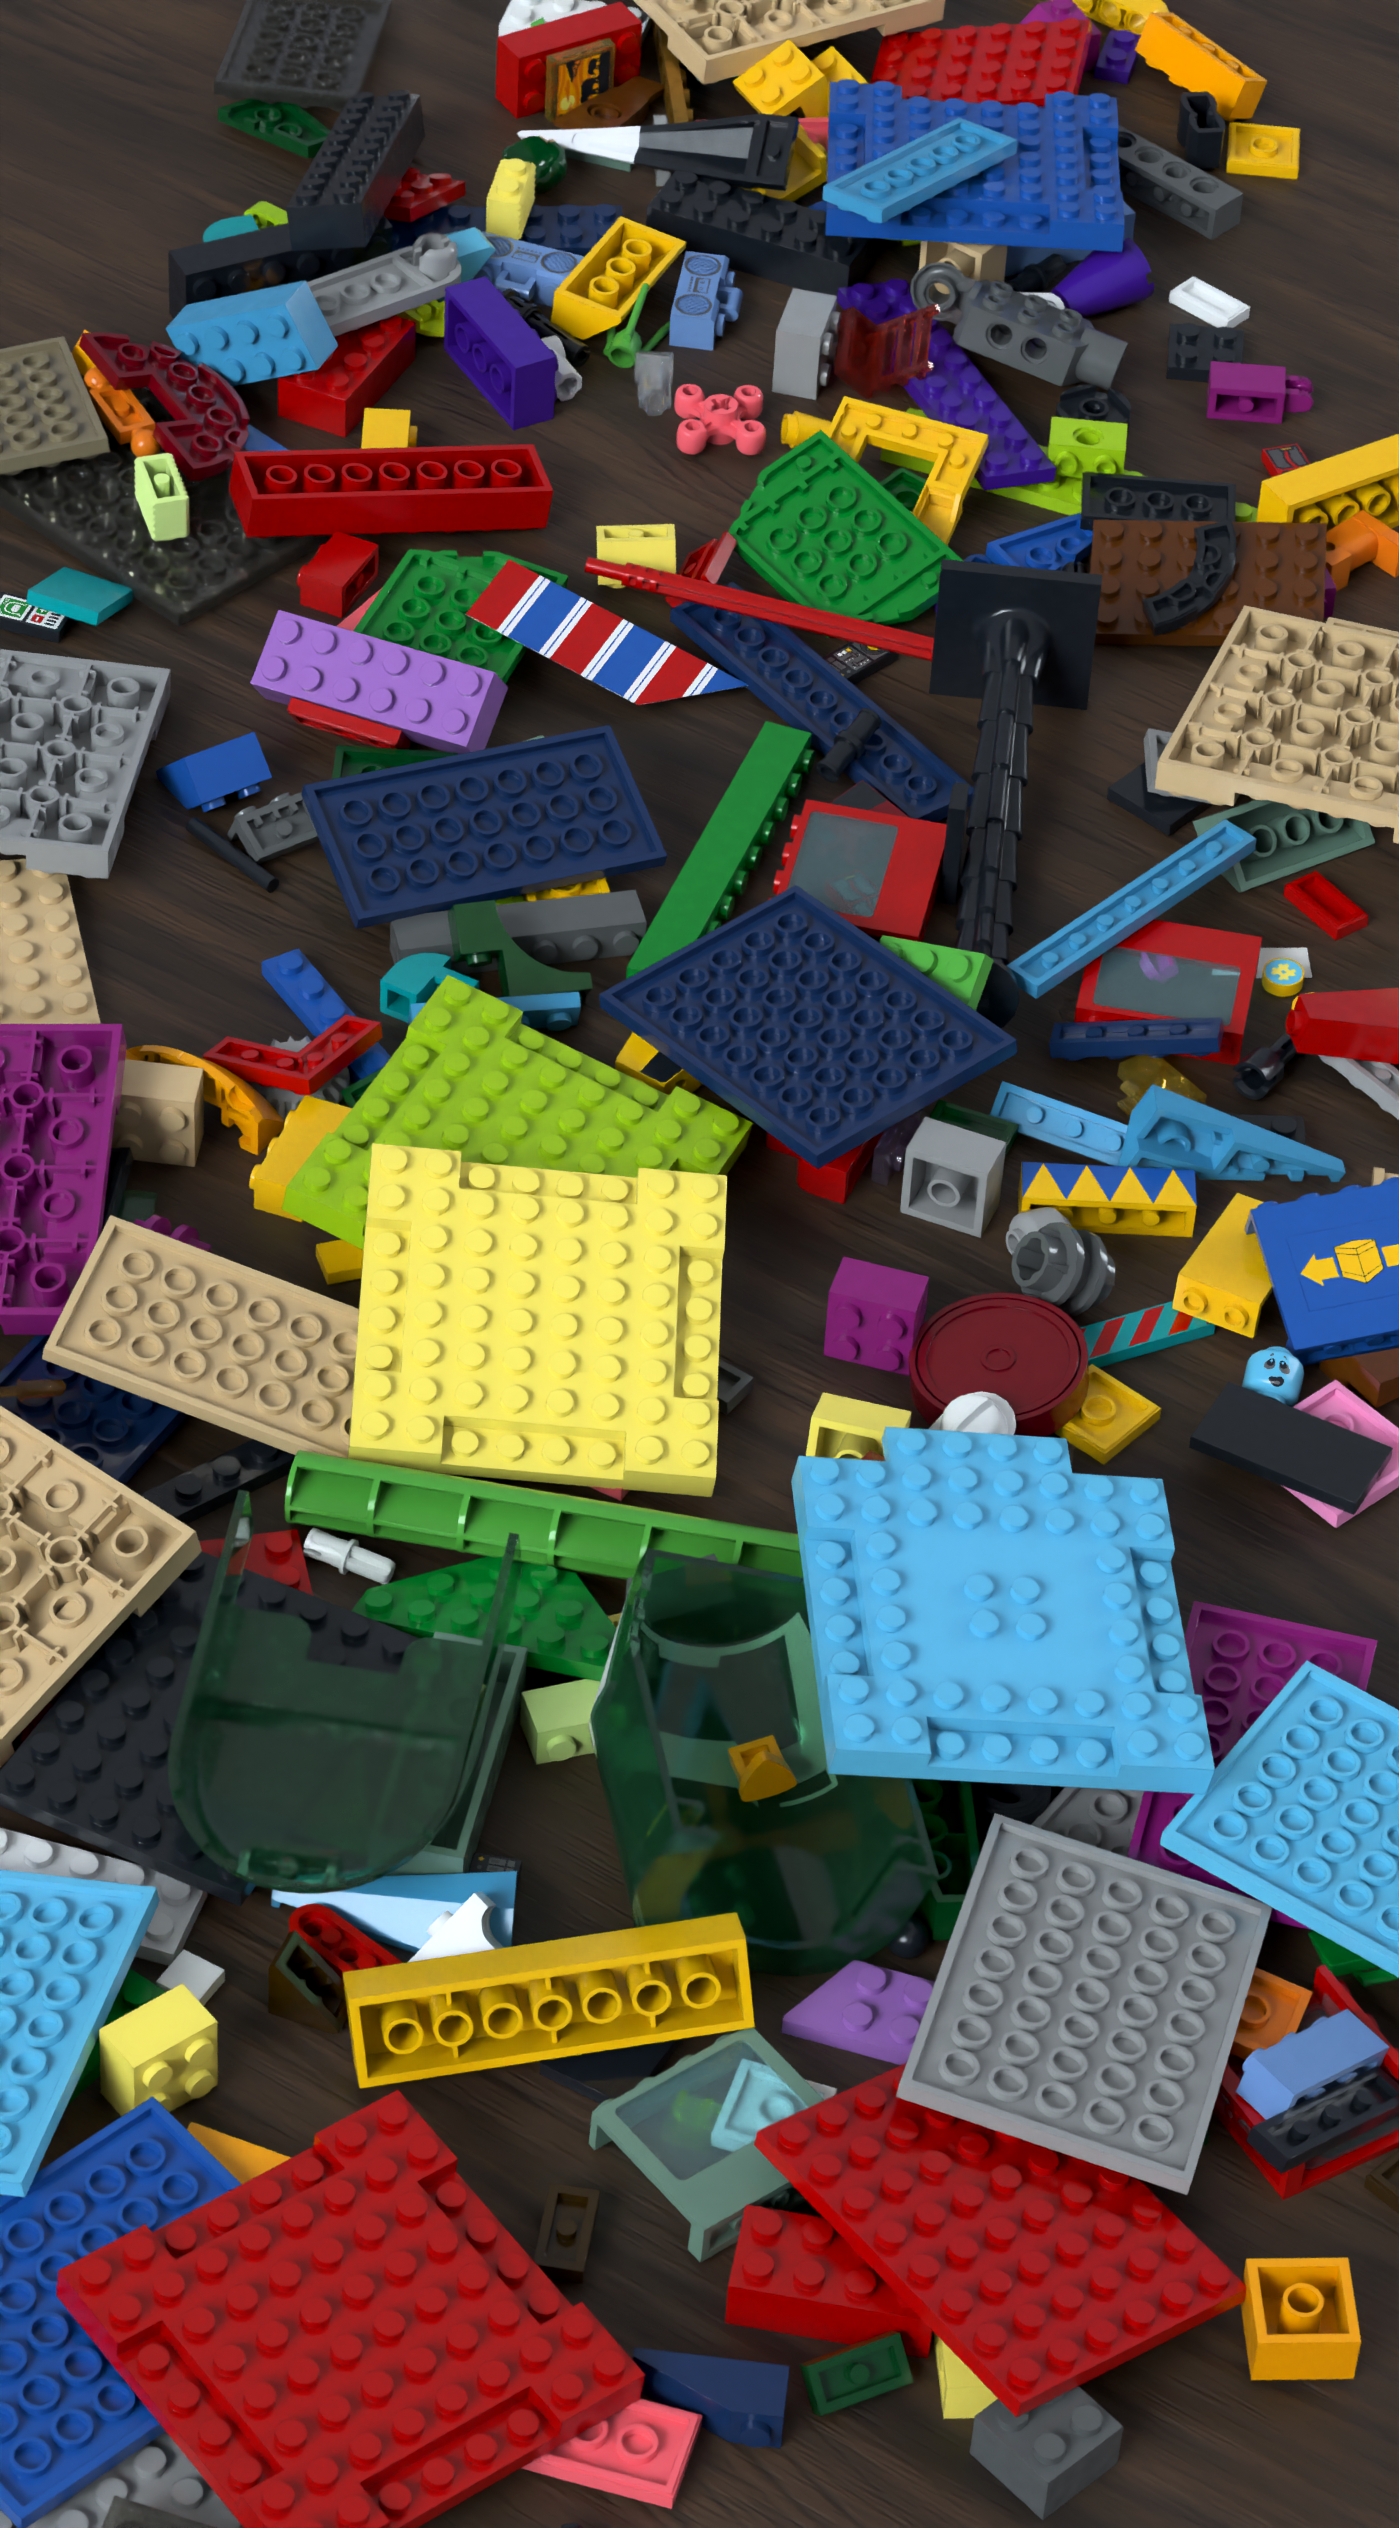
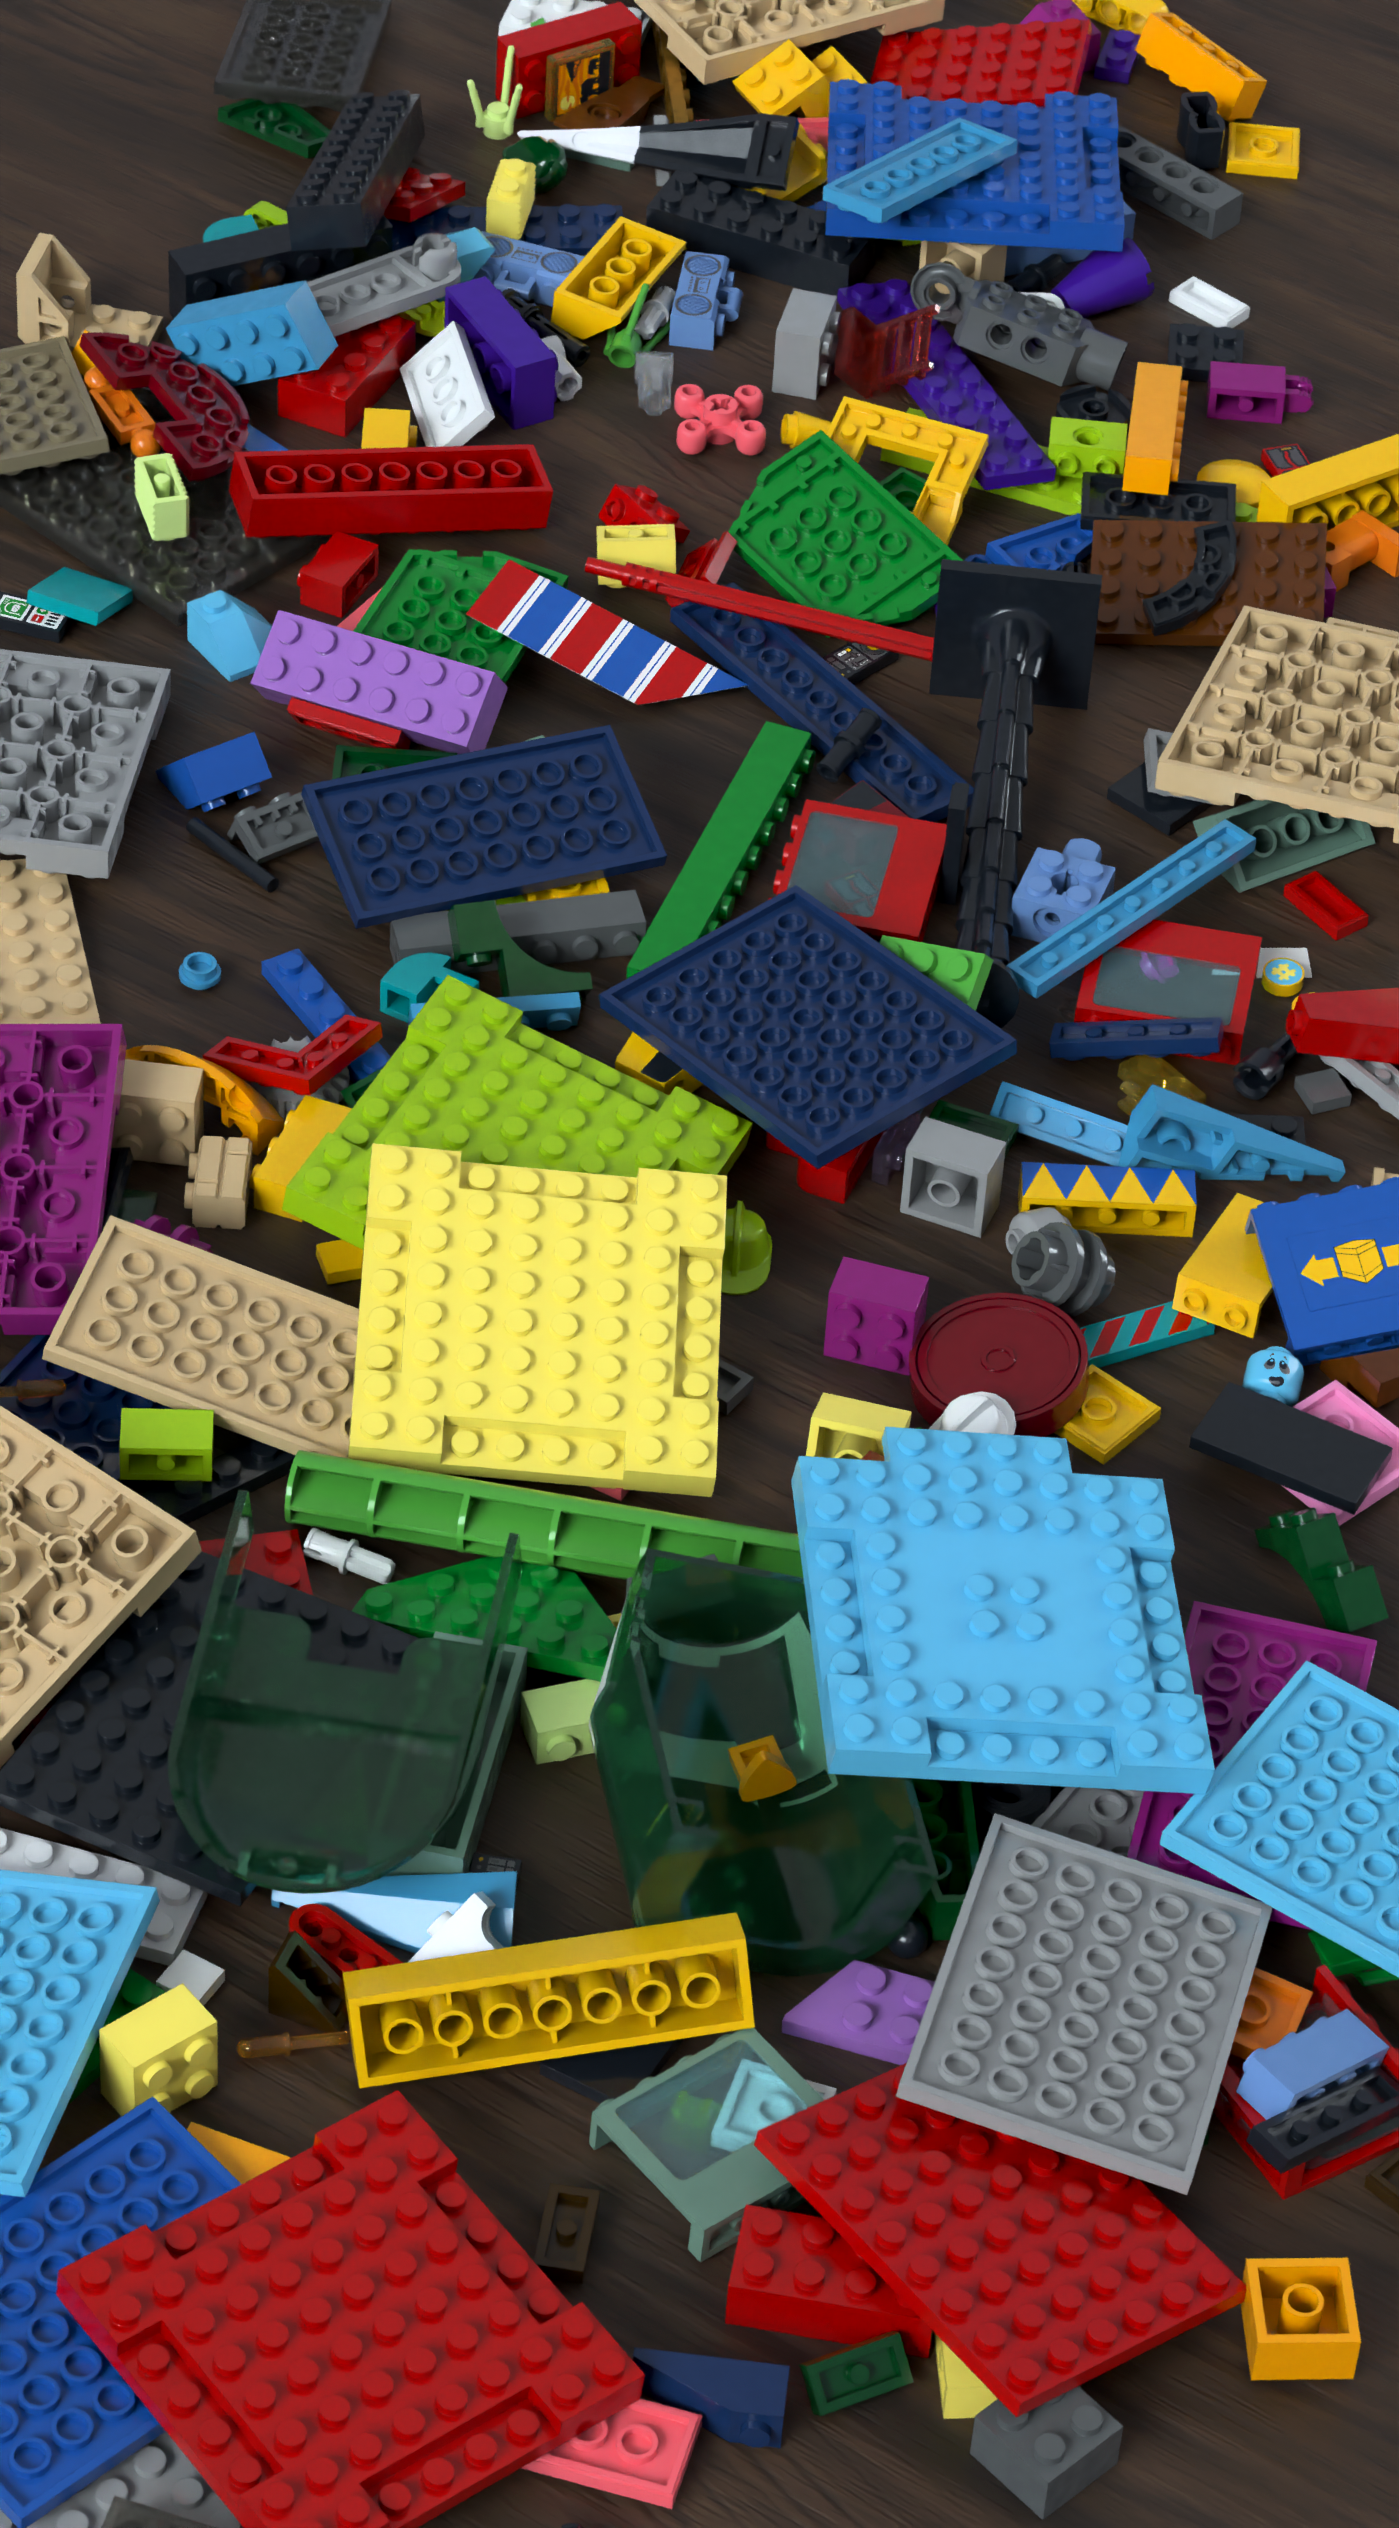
(44, 314): none -> tan bracket
(166, 1444): none -> lime brick
(199, 971): none -> dark azure plate
(220, 1183): none -> tan brick
(227, 633): none -> medium azure slope
(284, 2044): none -> clear orange piece
(447, 390): none -> white plate
(498, 117): none -> yellowish green plant
(640, 507): none -> red bracket
(655, 312): none -> white axle
(746, 1252): none -> lime piece
(1060, 889): none -> medium blue brick
(1155, 429): none -> light orange brick
(1239, 472): none -> yellow dish
(1315, 1548): none -> dark green arch
(1322, 1091): none -> dark grey tile

